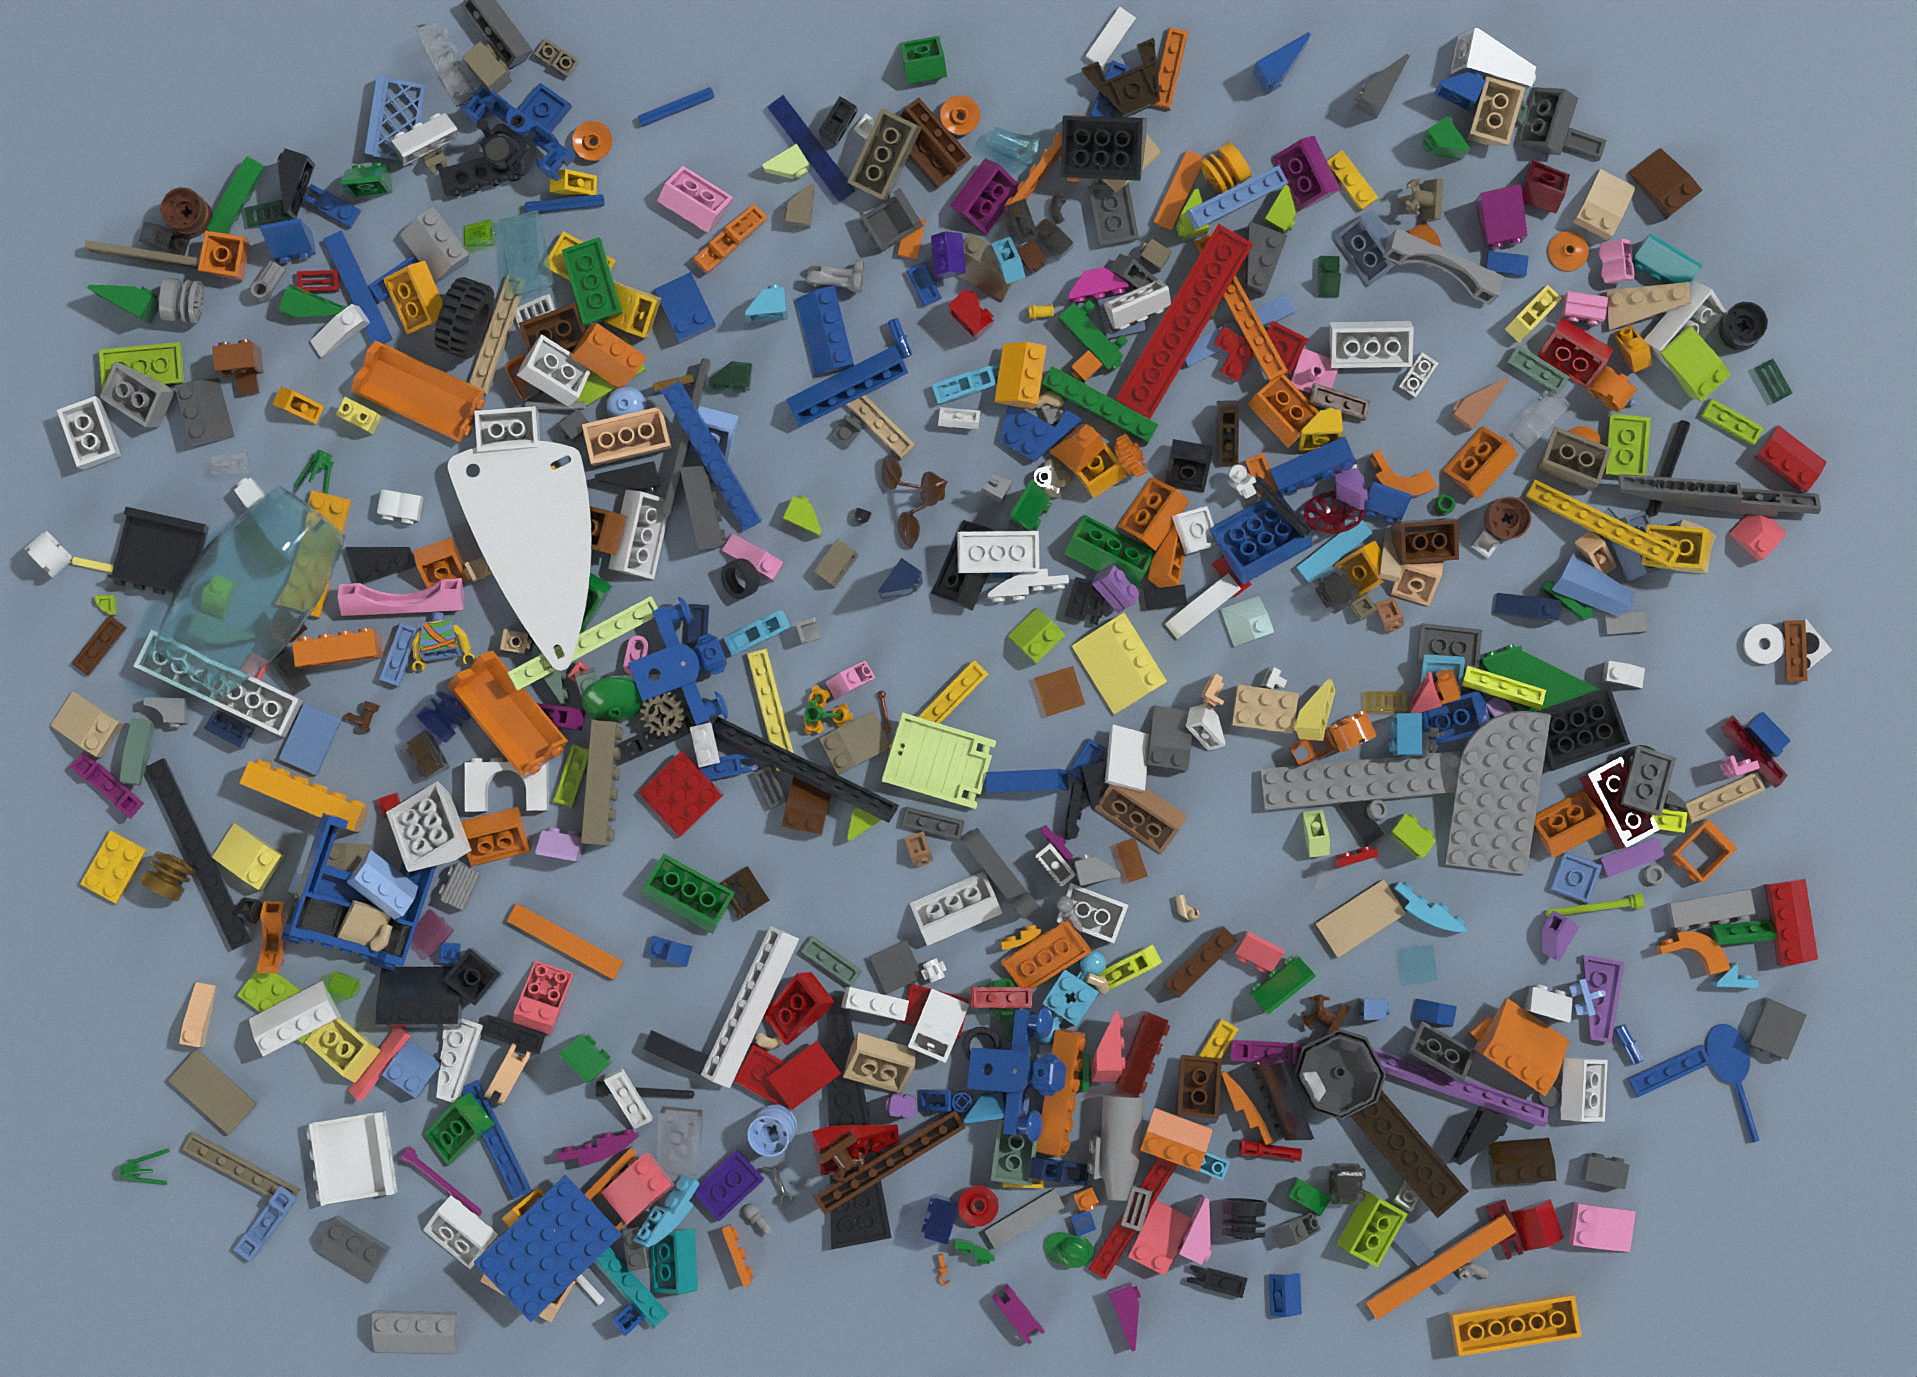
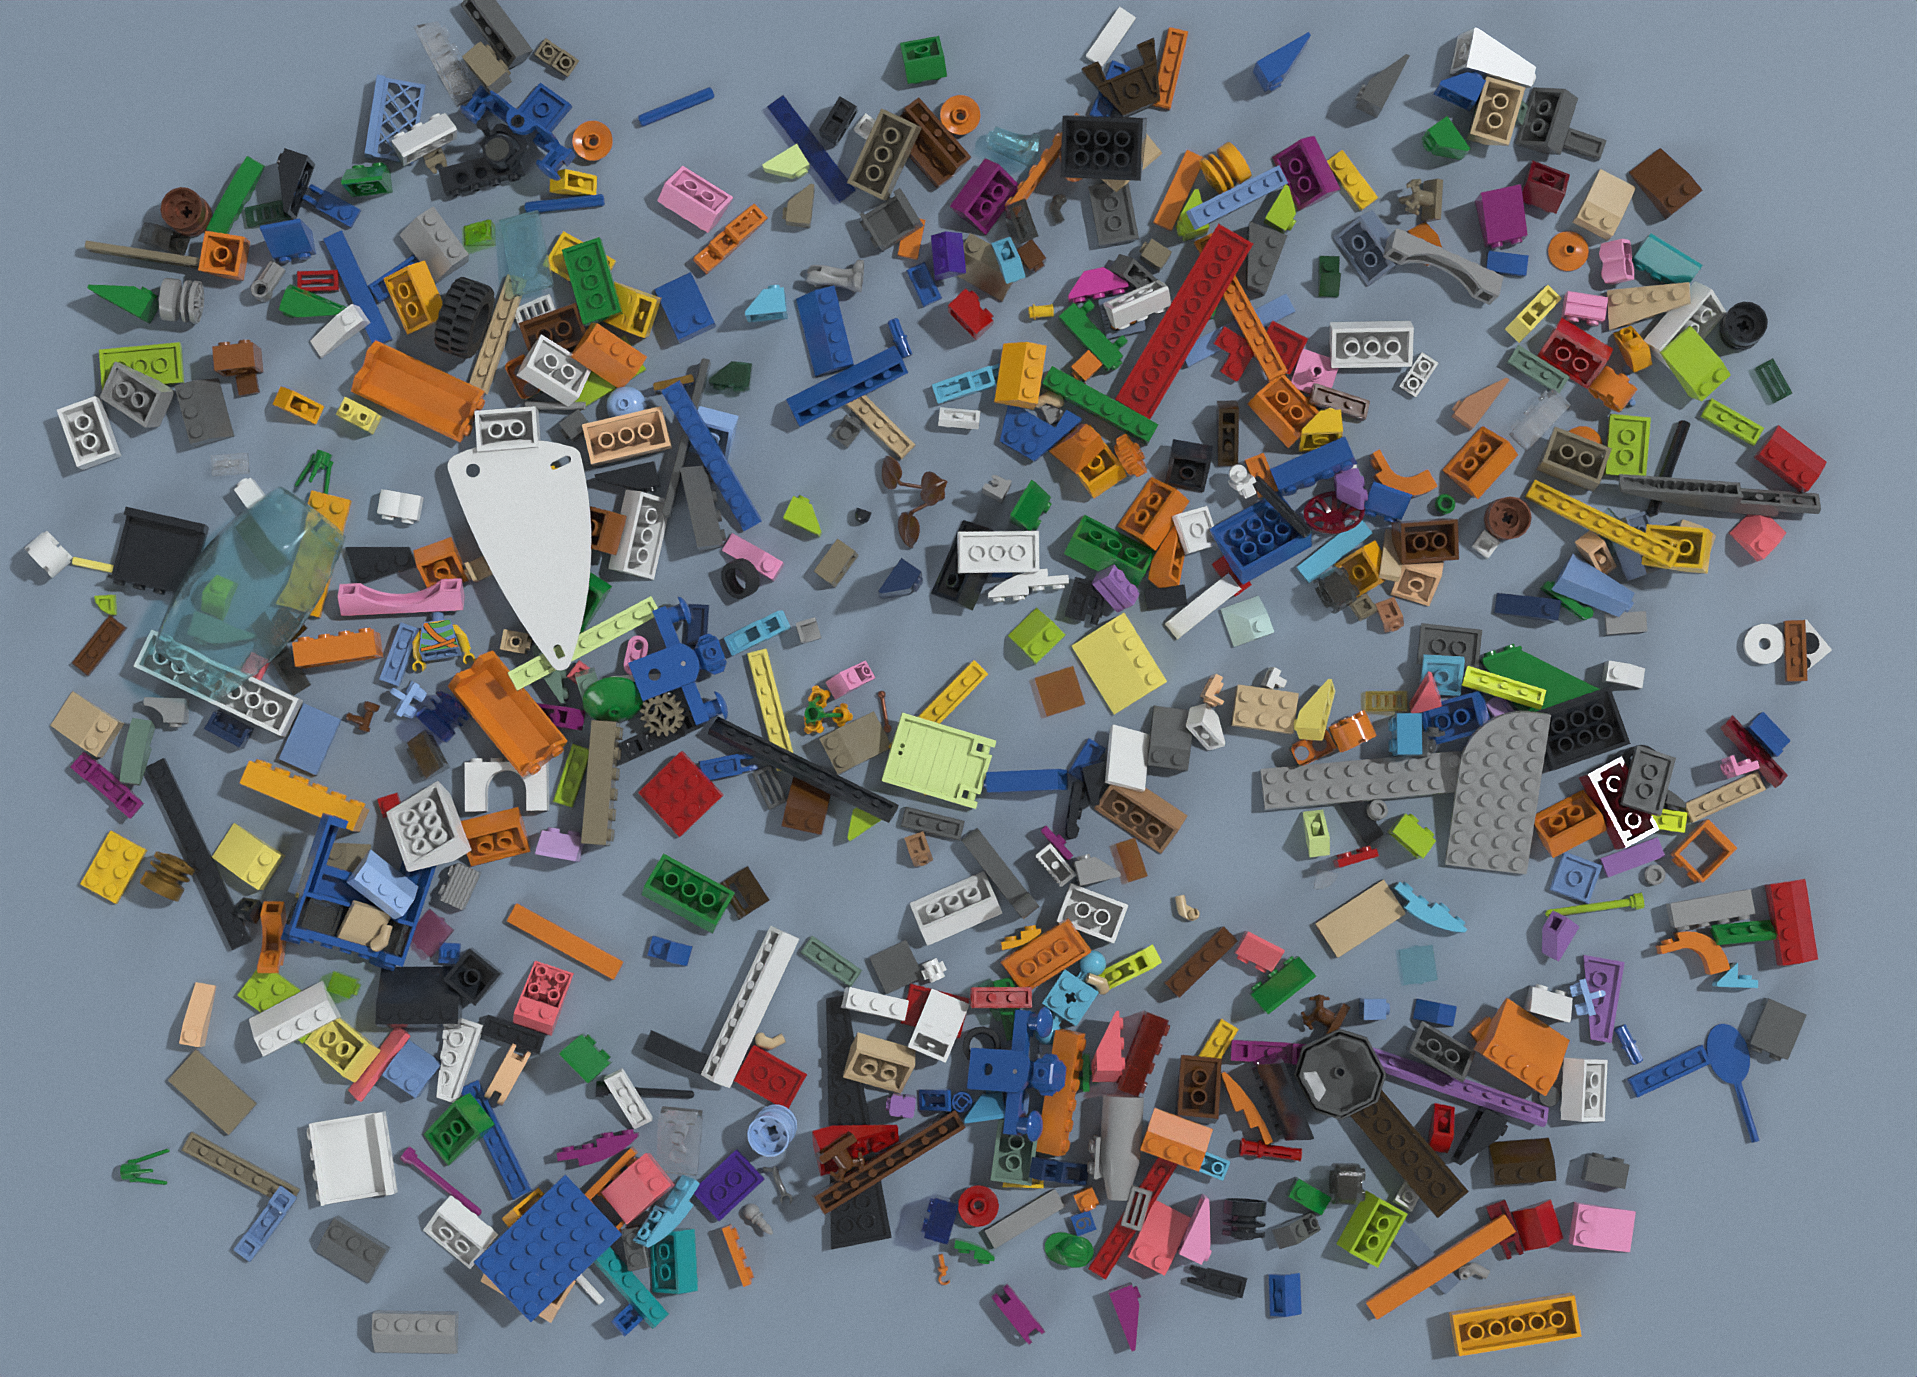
(412, 691): none -> light blue hips
(704, 744): white plate -> none
(798, 1007): red slope -> none
(804, 1075): red tile -> none
(1053, 239): clear smoke slope -> none
(1055, 477): dark tan plate -> none
(1065, 905): light grey bar -> none
(1441, 1128): none -> red slope
(1447, 686): orange brick -> none

